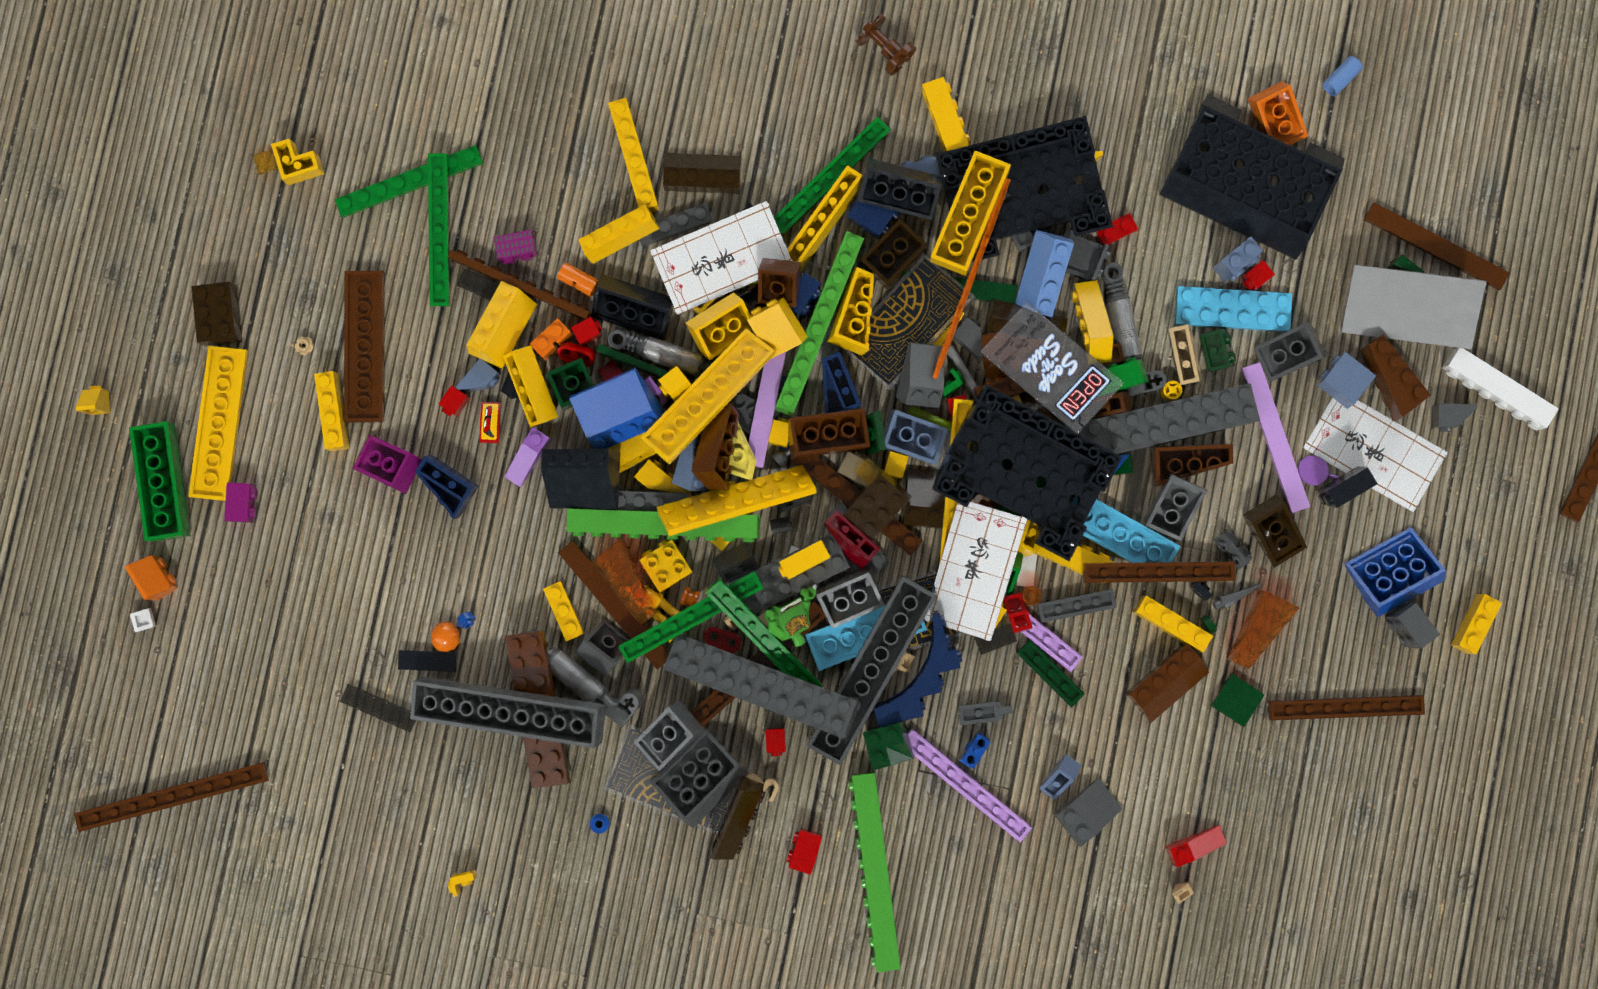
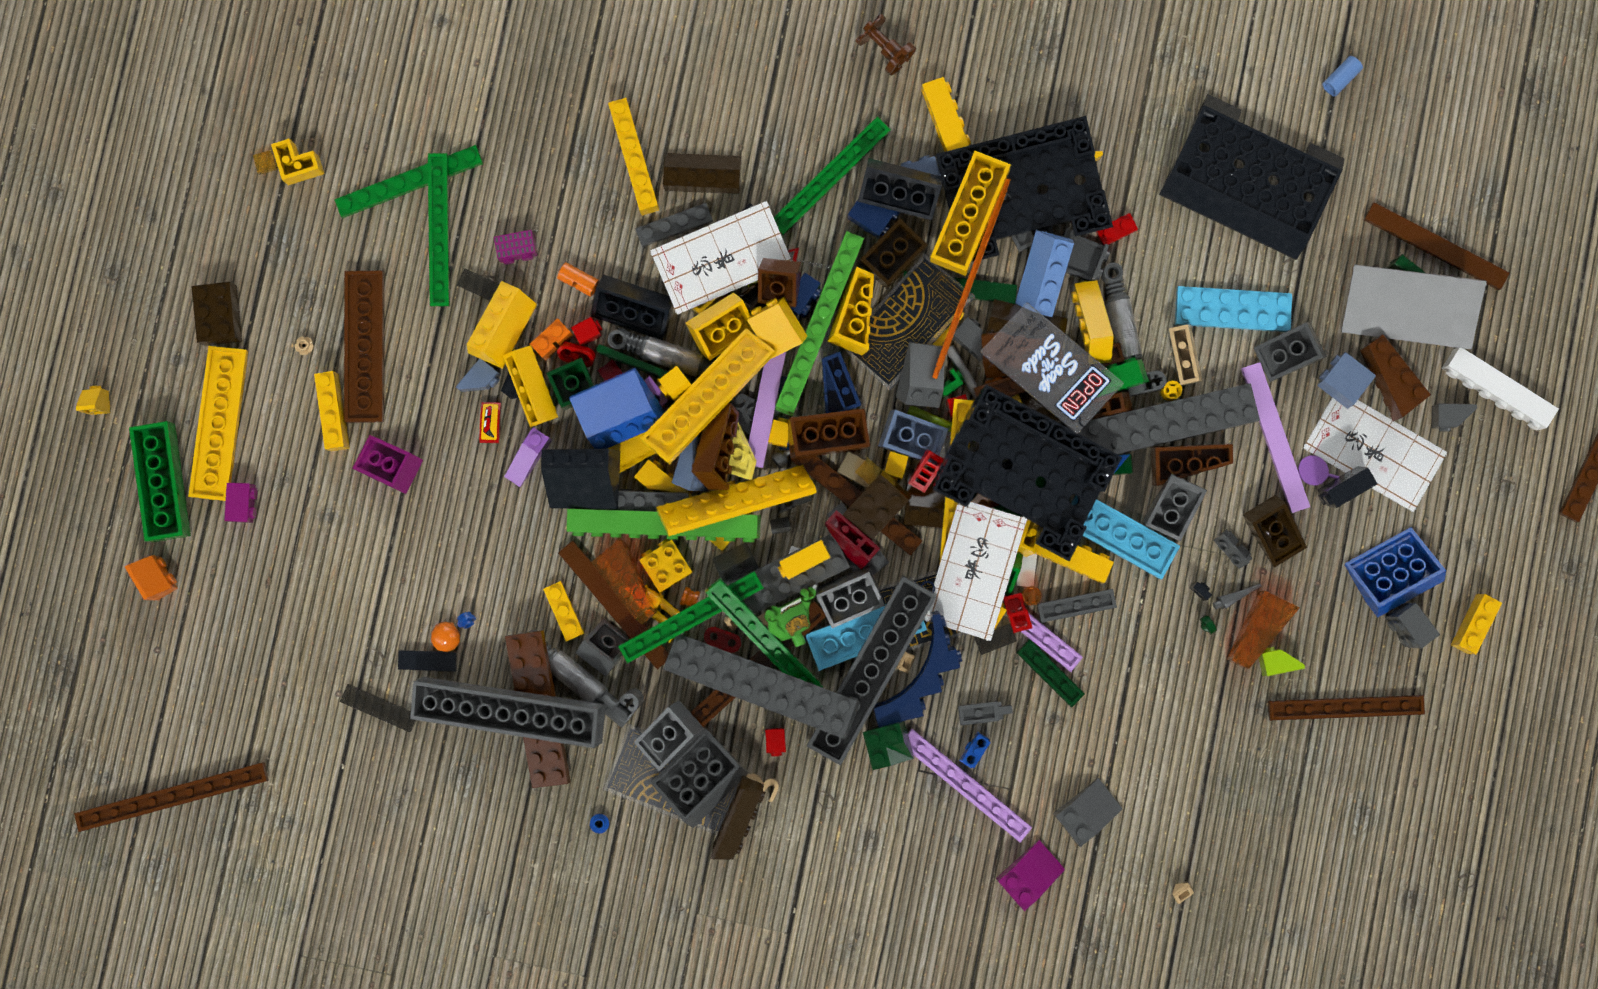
(143, 620): white plate -> none
(447, 484): dark blue wedge -> none
(453, 401): red brick -> none
(462, 878): yellow bracket -> none
(528, 287): reddish brown plate -> none
(618, 234): yellow brick -> none
(805, 850): red brick -> none
(825, 216): yellow brick -> none
(875, 433): dark green tile -> none
(875, 872): bright green brick -> none
(928, 454): none -> red slope
(1030, 875): none -> magenta slope
(1060, 777): sand blue slope -> none
(1158, 572): reddish brown plate -> none
(1168, 682): reddish brown slope -> none
(1172, 623): yellow brick -> none
(1195, 846): red slope -> none
(1217, 350): dark green bracket -> none
(1237, 700): dark green tile -> none
(1242, 256): sand blue brick -> none
(1257, 276): red brick -> none
(1277, 661): none -> lime slope
(1278, 113): orange slope -> none

